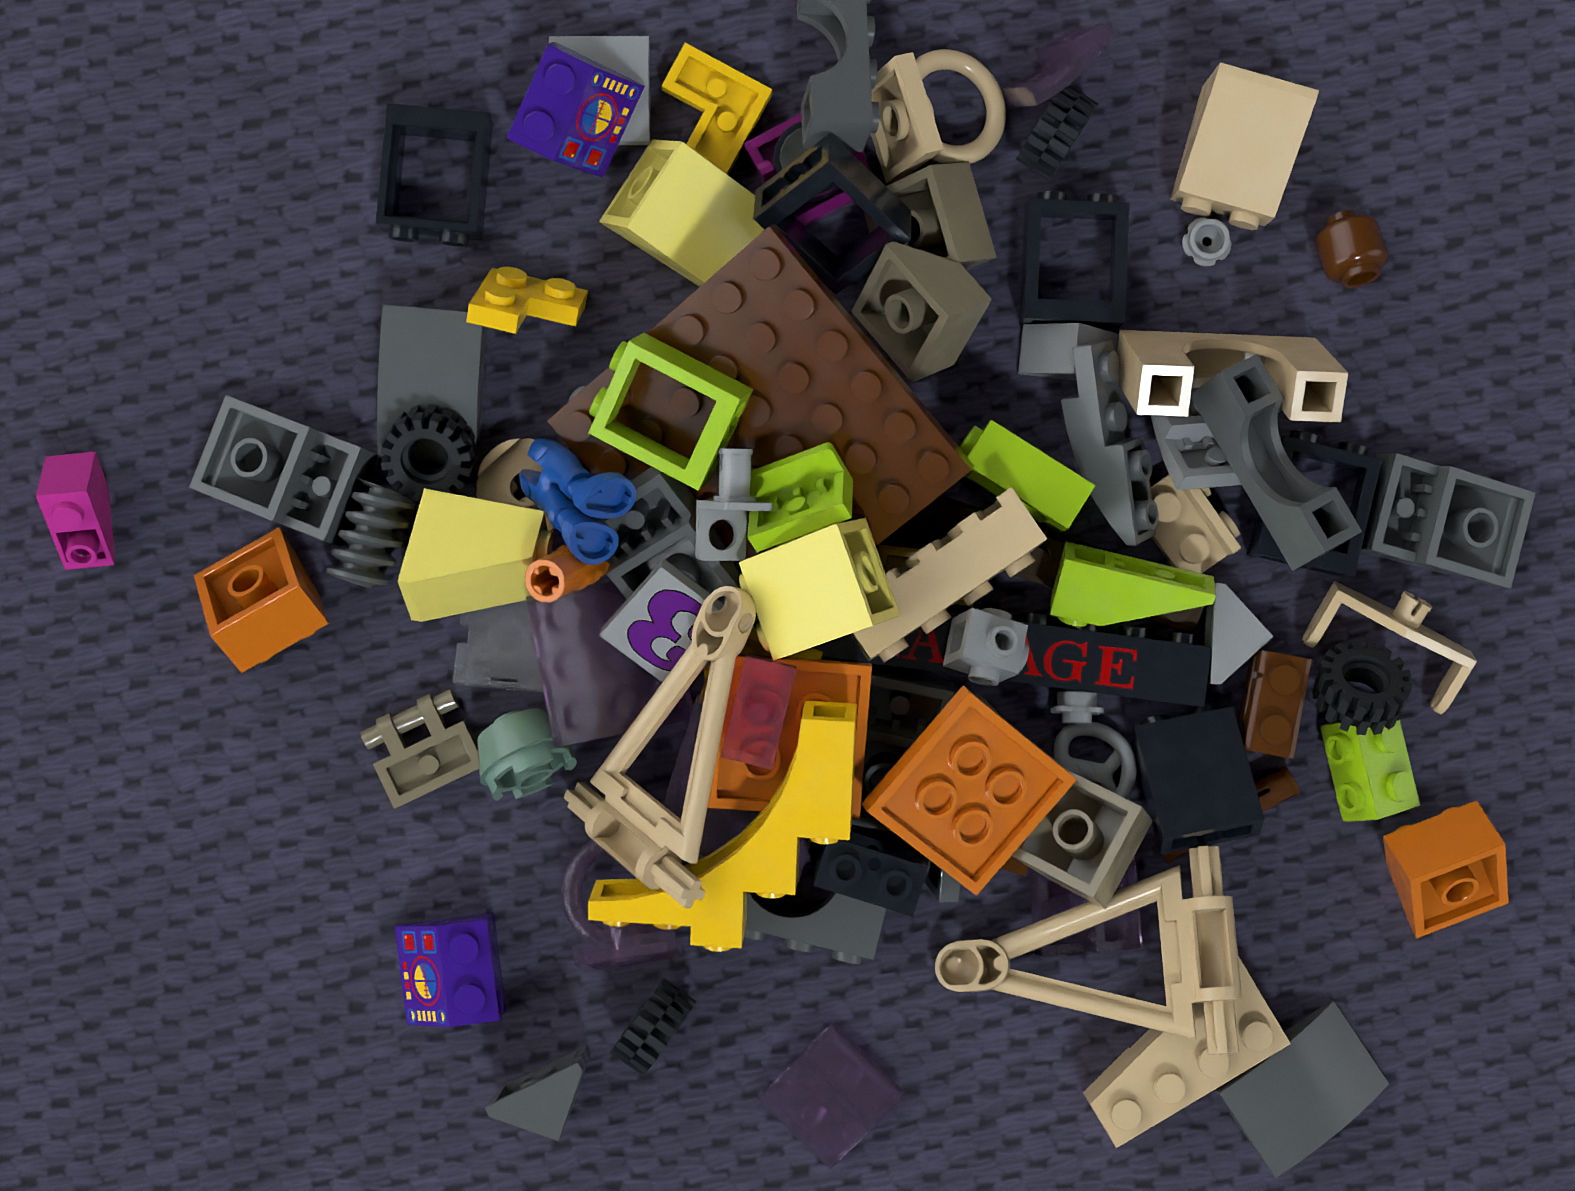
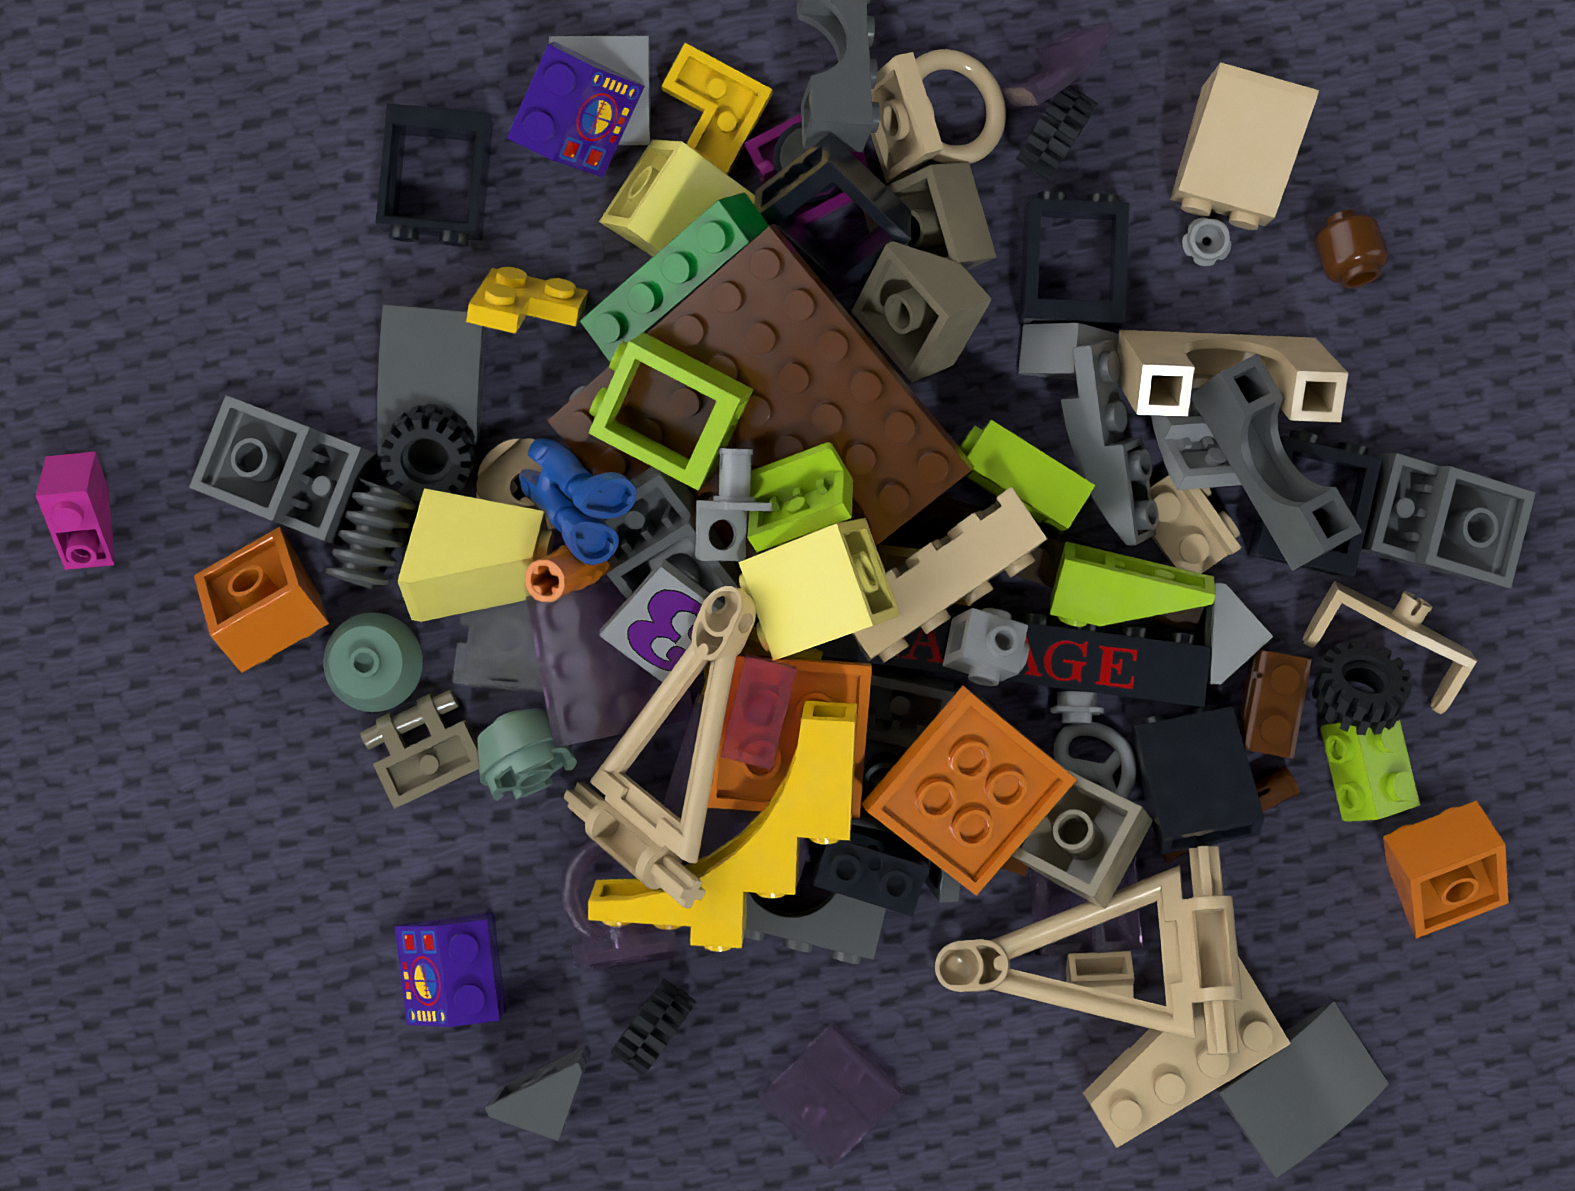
(373, 662): none -> sand green cone
(674, 272): none -> green arch
(1102, 971): none -> tan piece

